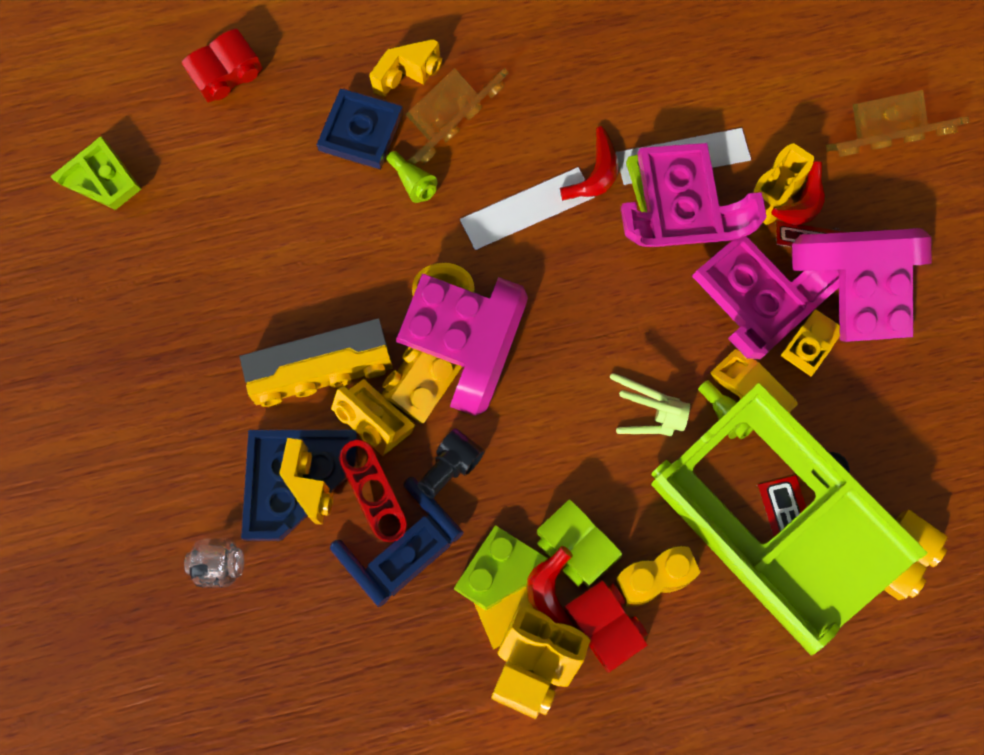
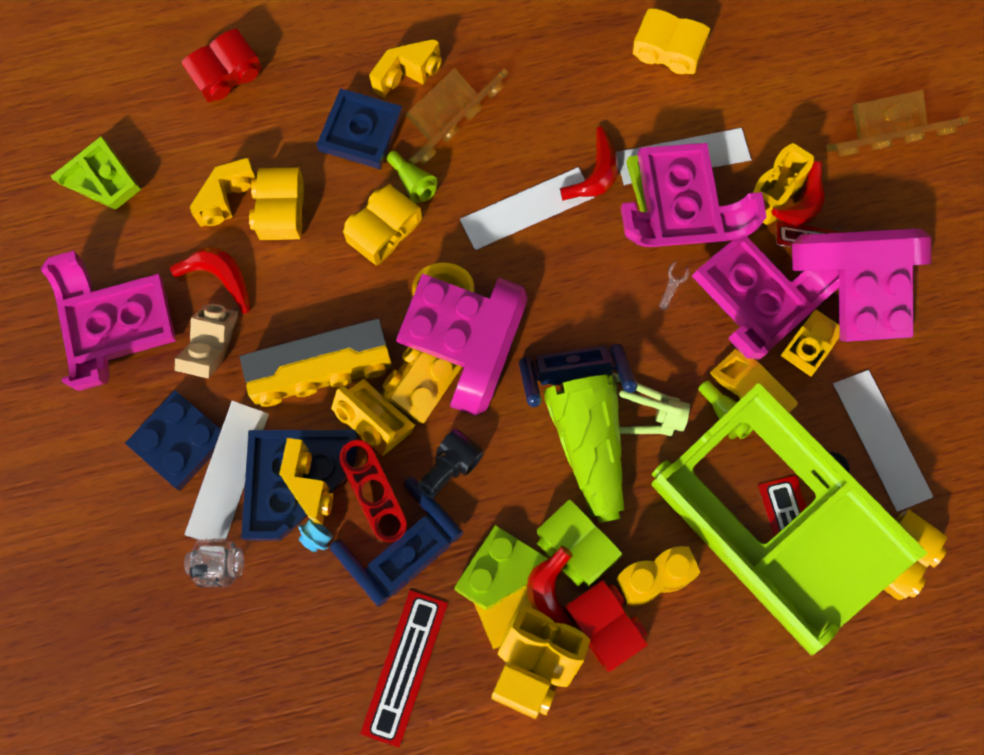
(105, 321): none -> dark pink piece
(175, 440): none -> dark blue plate
(209, 340): none -> tan slope
(211, 203): none -> yellow slope
(222, 266): none -> red piece
(225, 474): none -> white sticker
(277, 203): none -> yellow brick
(314, 536): none -> medium azure plate
(382, 224): none -> yellow brick
(404, 669): none -> sticker
(573, 365): none -> dark blue plate
(591, 440): none -> lime cone
(671, 41): none -> yellow brick
(672, 285): none -> clear hand
(883, 441): none -> white sticker

